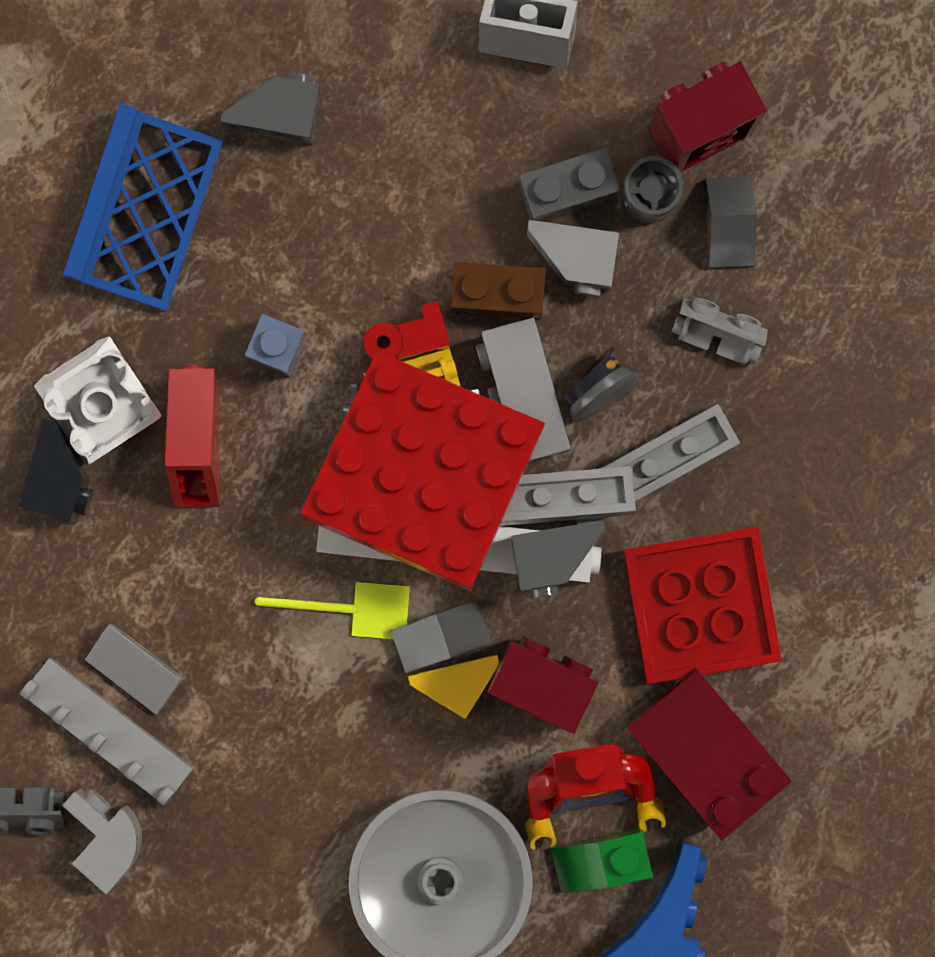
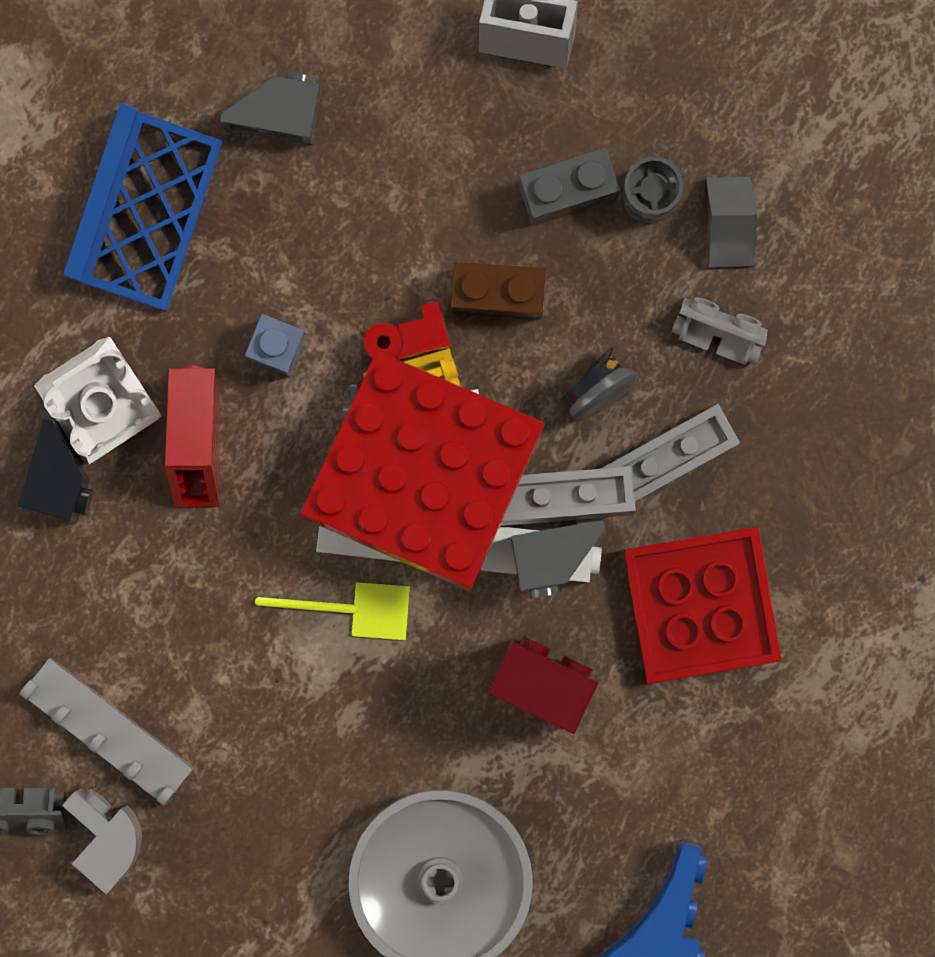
(134, 668): light grey slope -> none
(440, 636): dark grey slope -> none
(457, 684): yellow slope -> none
(524, 381): light grey brick -> none
(577, 255): light grey slope -> none
(590, 780): red torso -> none
(602, 861): green slope -> none
(706, 117): dark red brick -> none
(708, 754): dark red slope -> none

